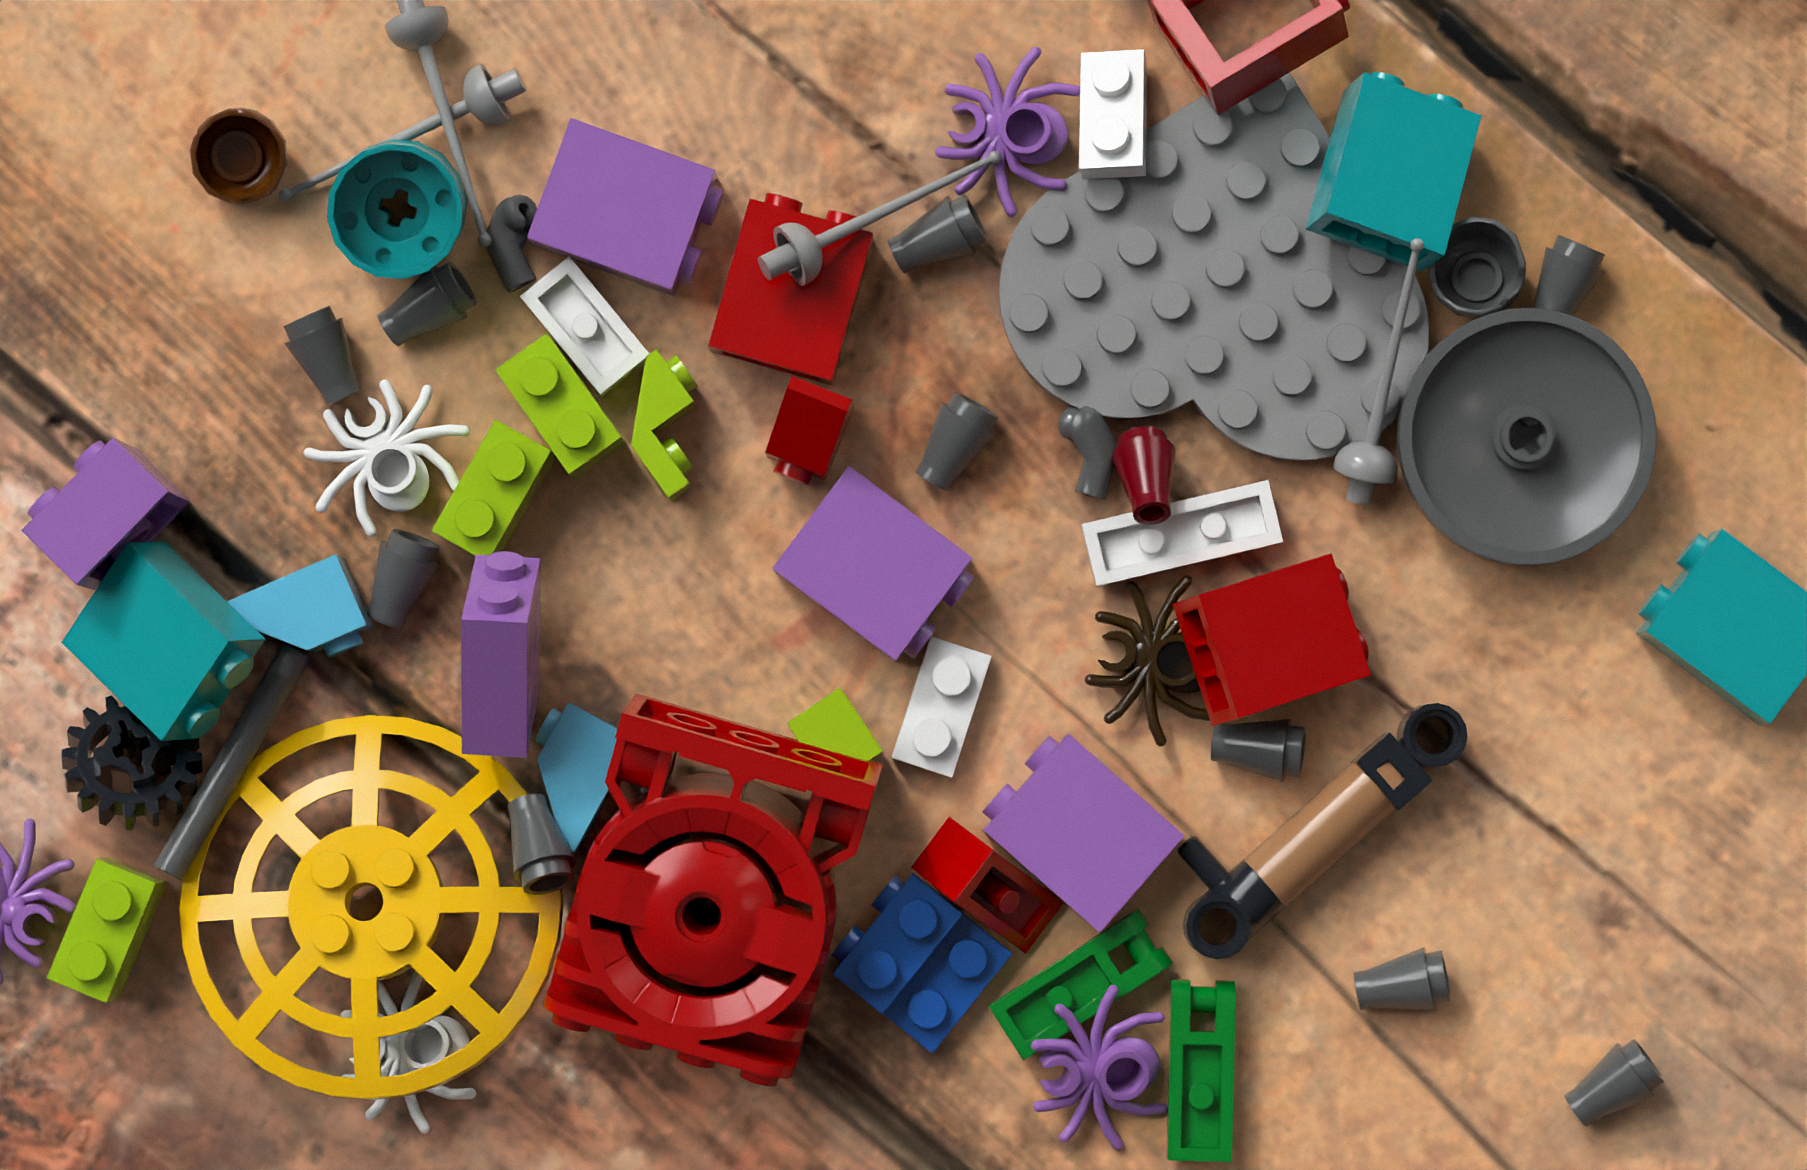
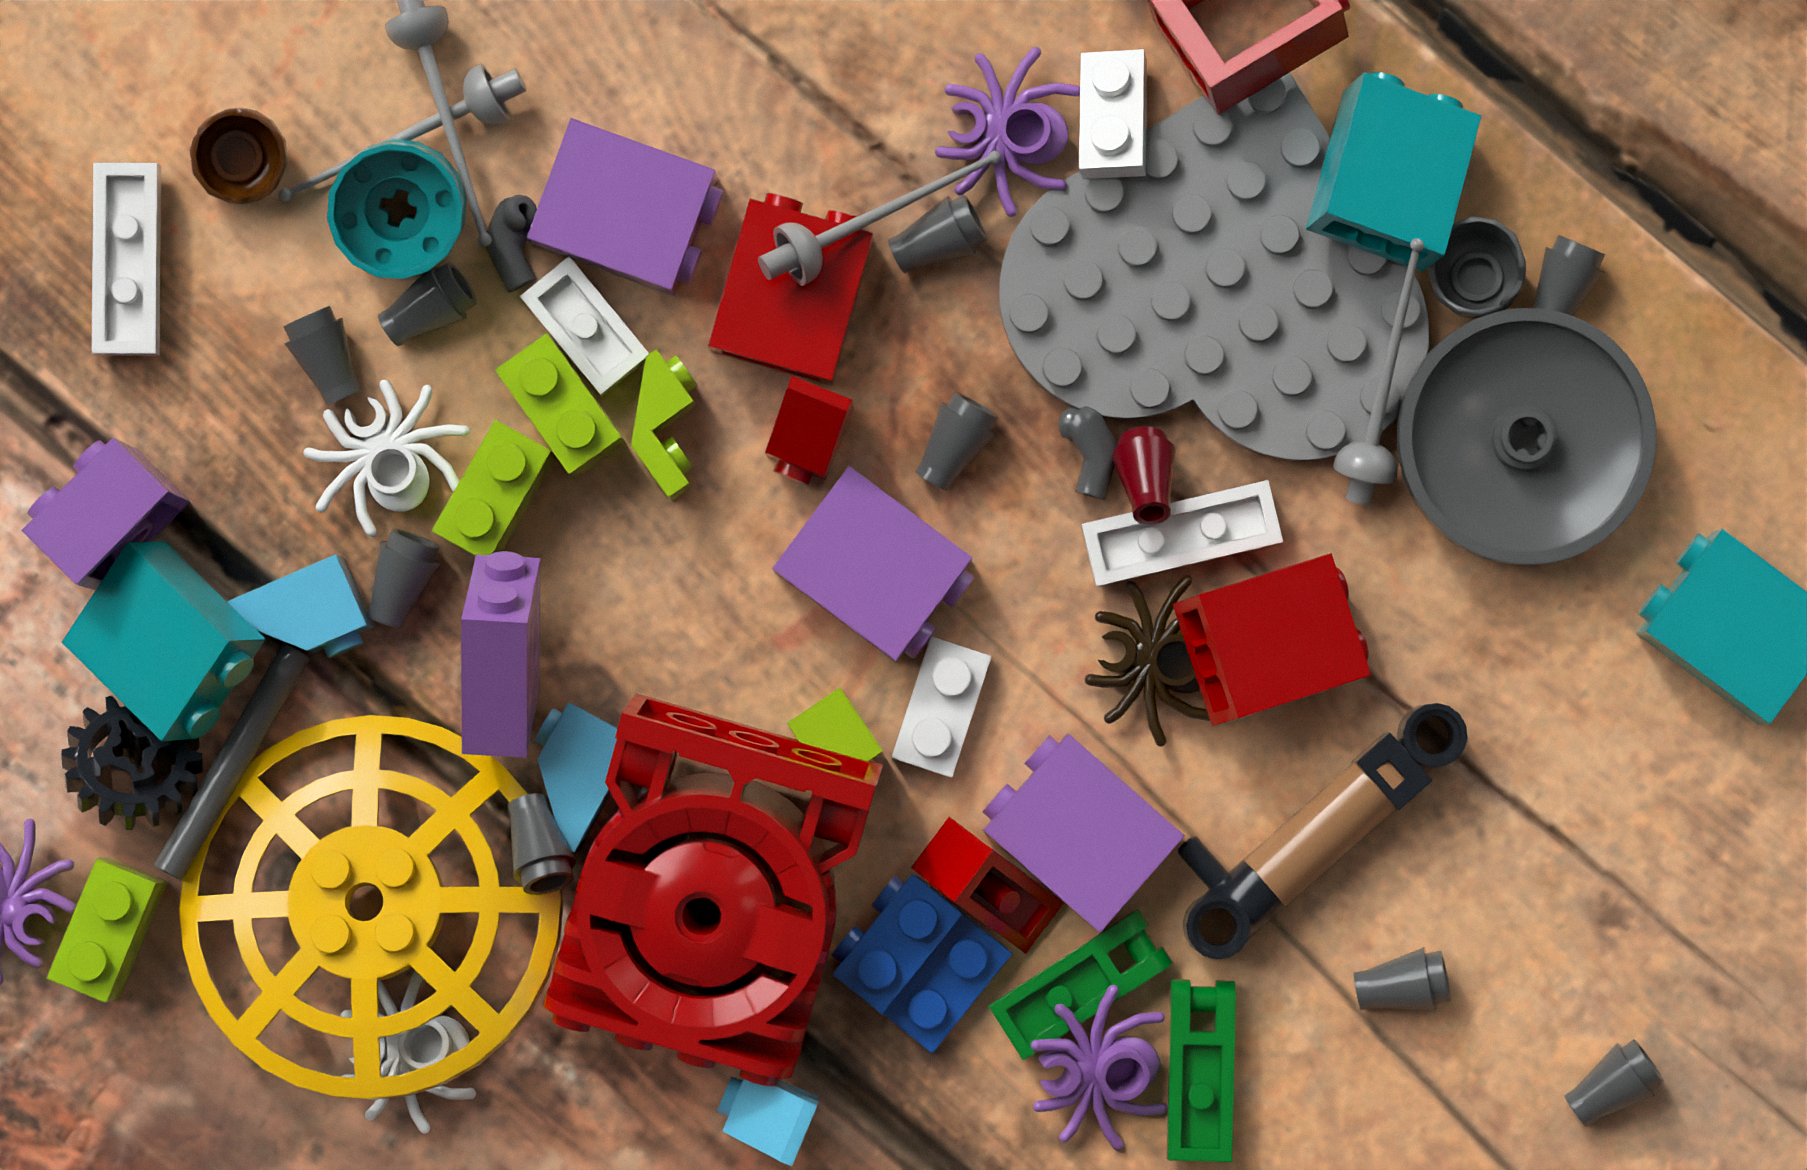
(126, 259): none -> white plate
(768, 1116): none -> medium azure slope
(1261, 747): dark grey cone -> none

